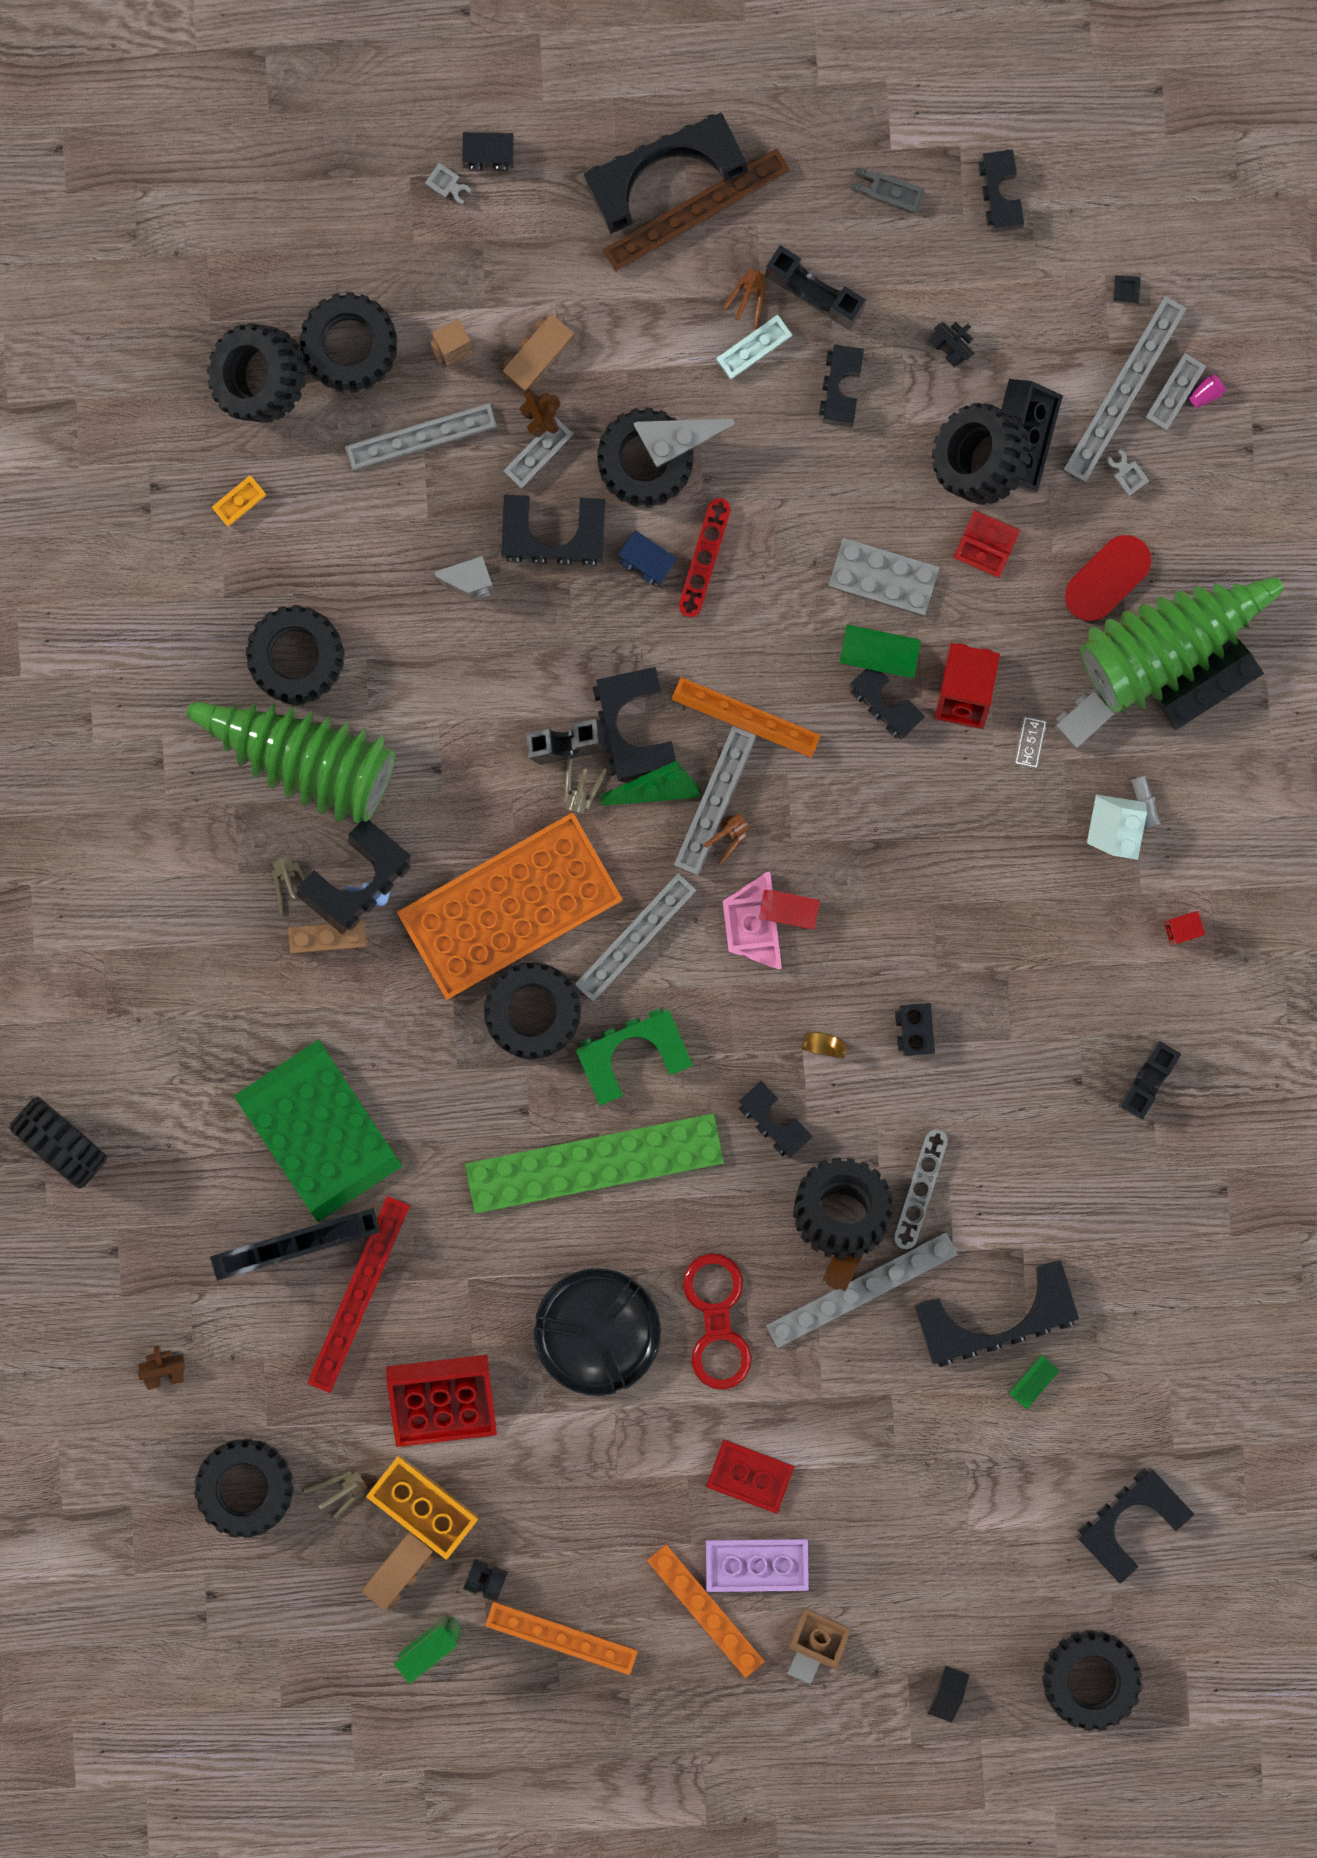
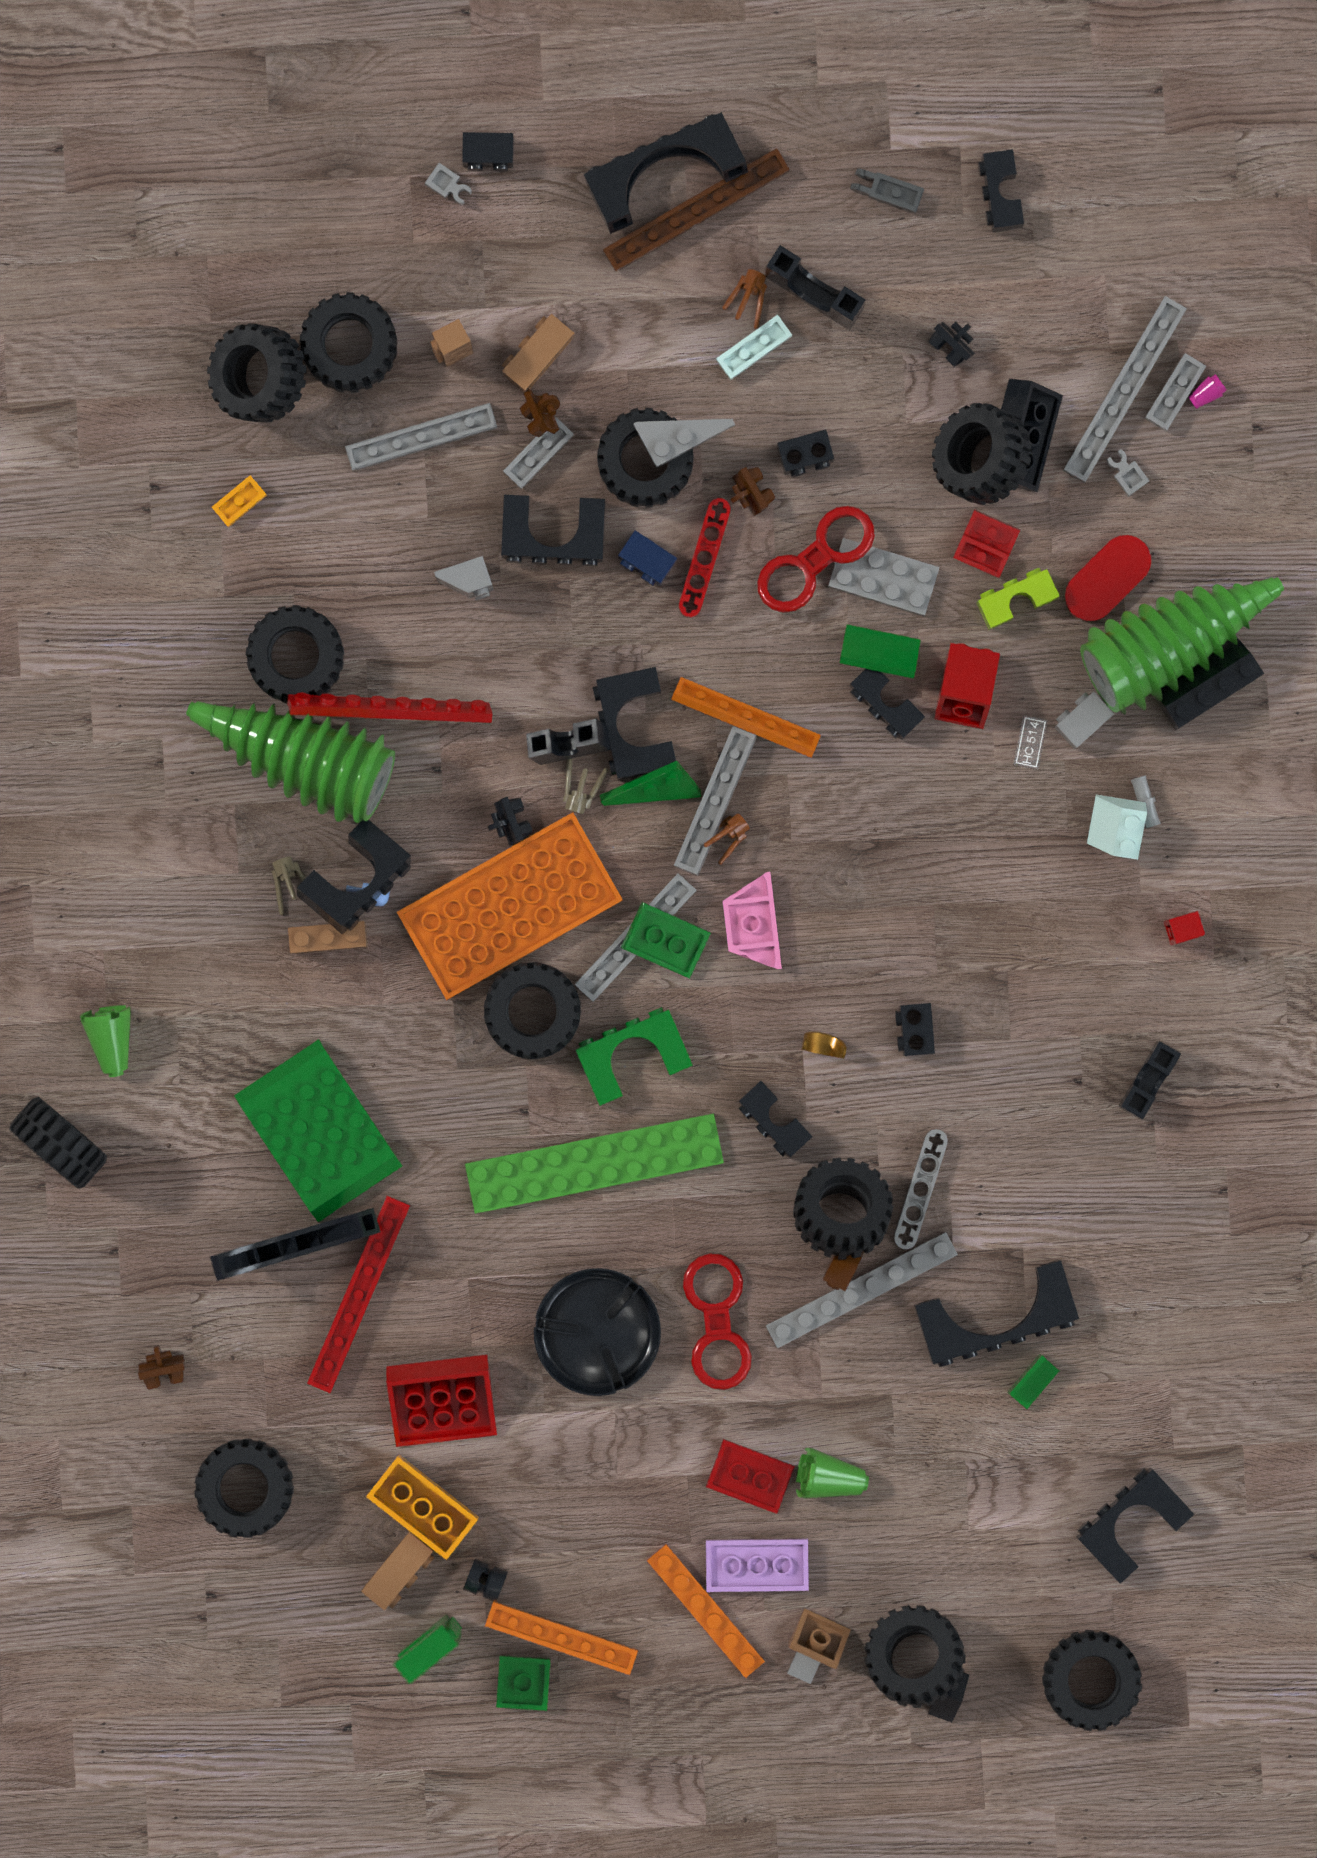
(109, 1037): none -> bright green cone
(353, 1485): dark tan plant -> none
(389, 708): none -> red plate
(506, 822): none -> black hips
(523, 1682): none -> green plate
(665, 940): none -> green tile
(749, 493): none -> reddish brown hips
(789, 909): red panel -> none
(803, 447): none -> black brick
(815, 559): none -> red bar
(828, 1476): none -> bright green cone
(844, 362): black arch -> none
(895, 1629): none -> black tyre
(1036, 587): none -> lime arch
(1126, 289): black tile -> none

